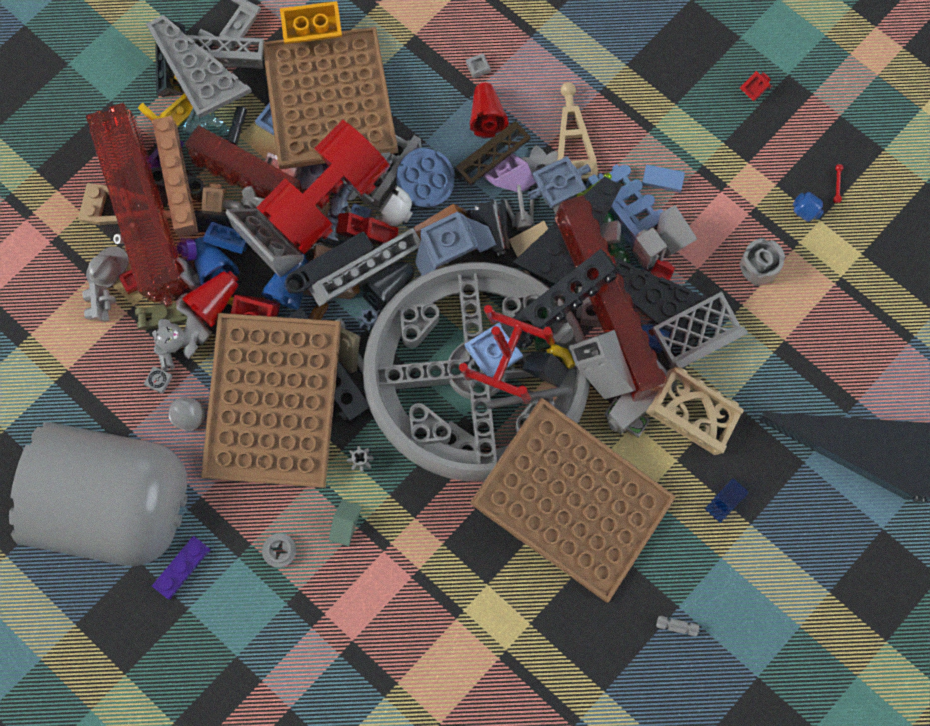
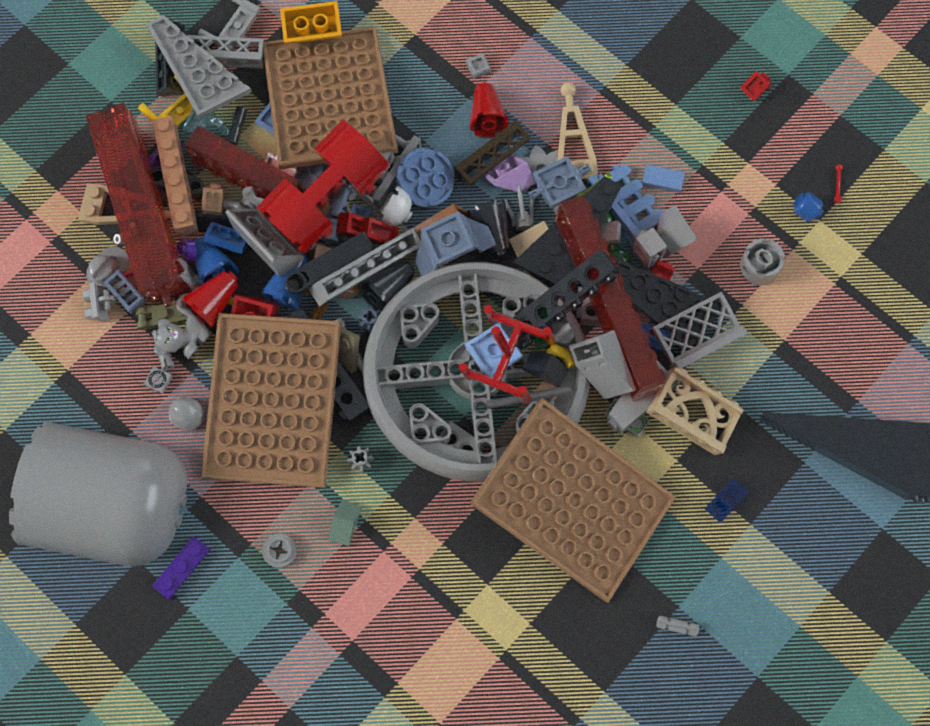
(141, 301): none -> sand blue slope

